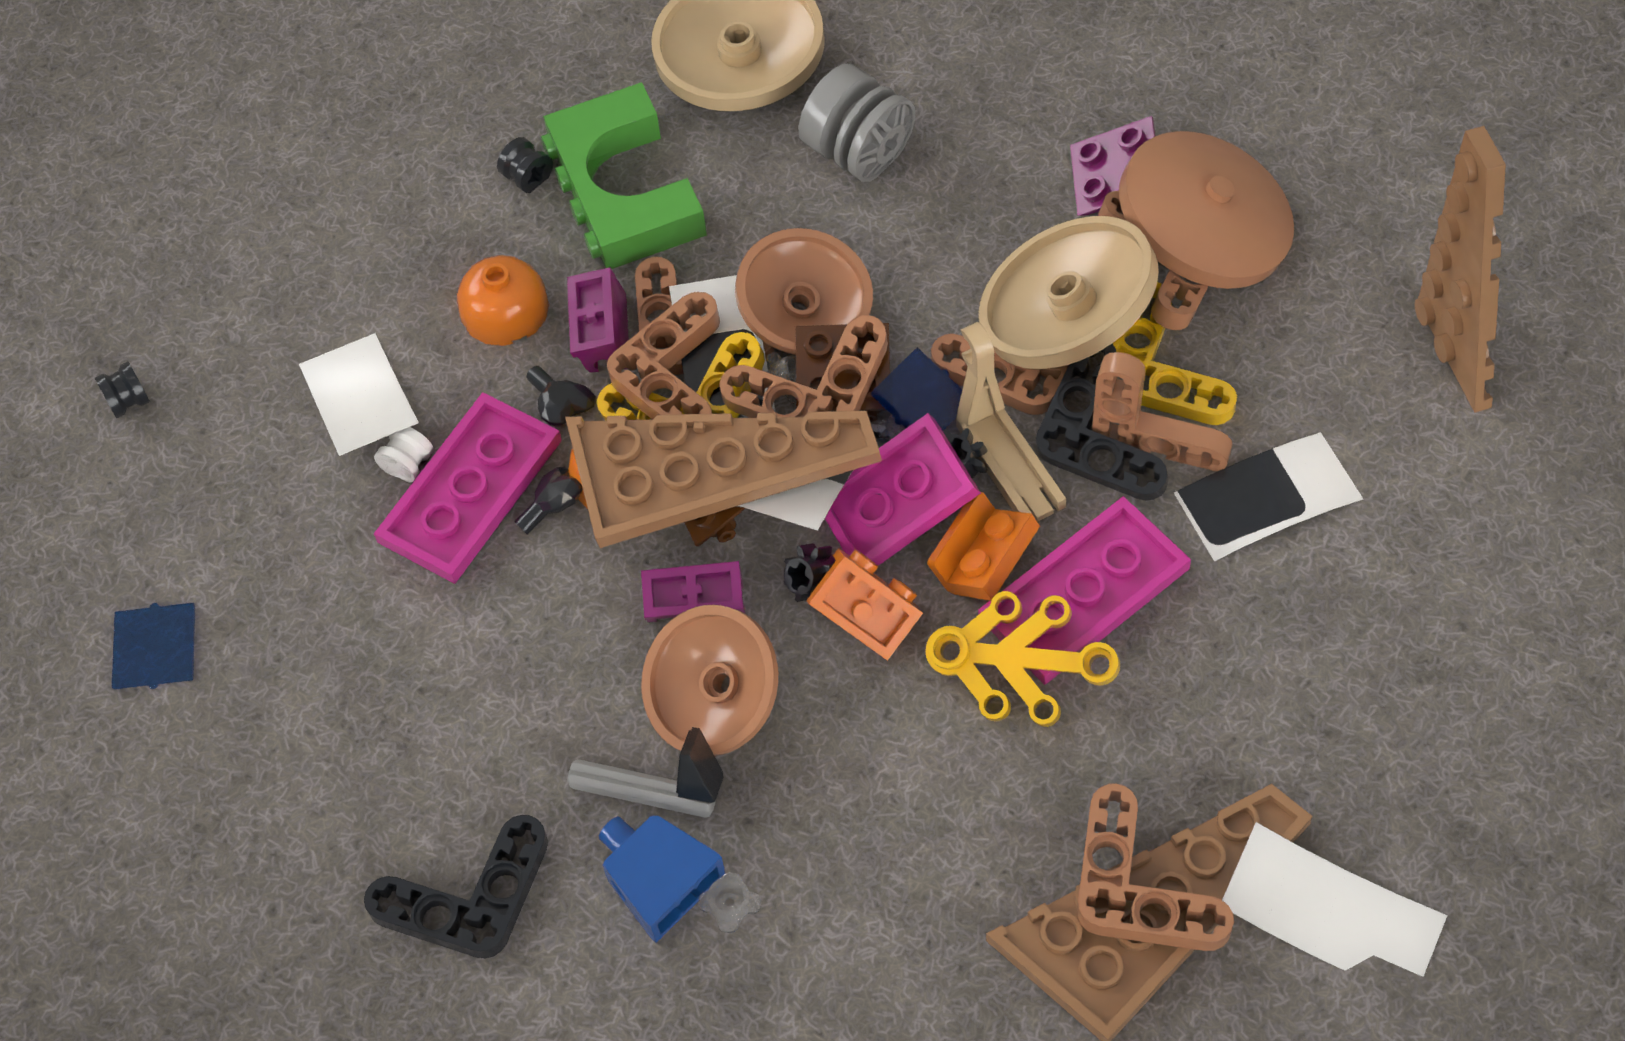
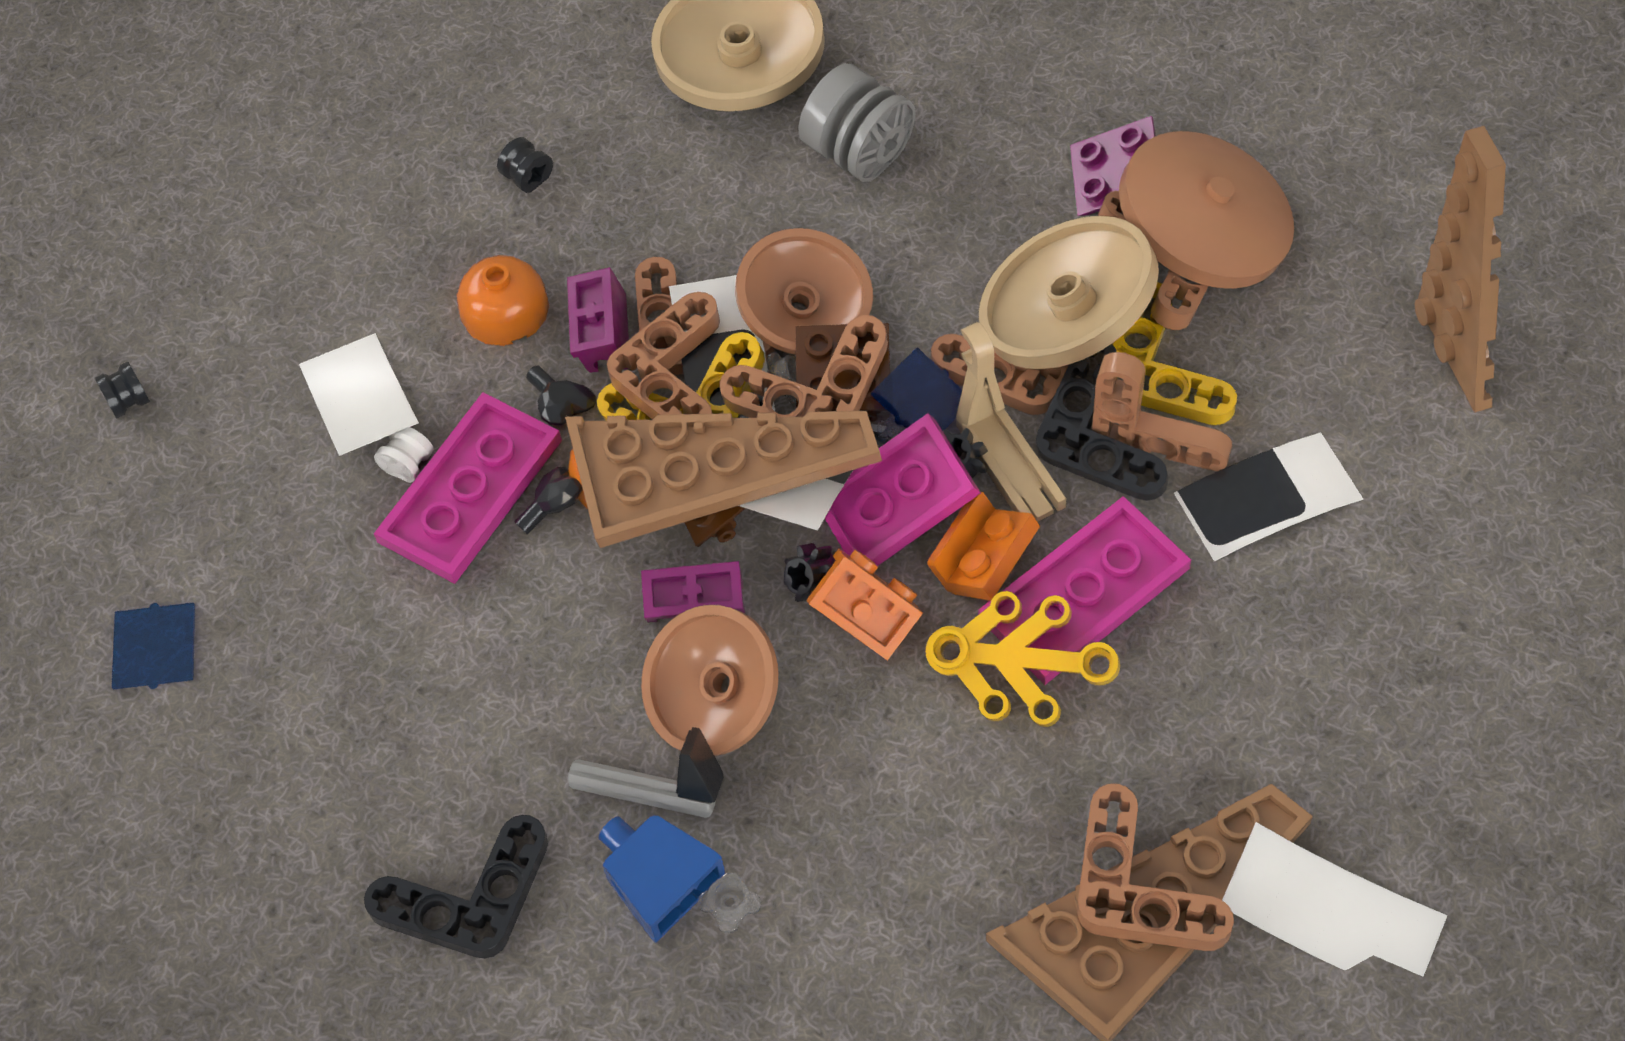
(618, 225): bright green arch -> none

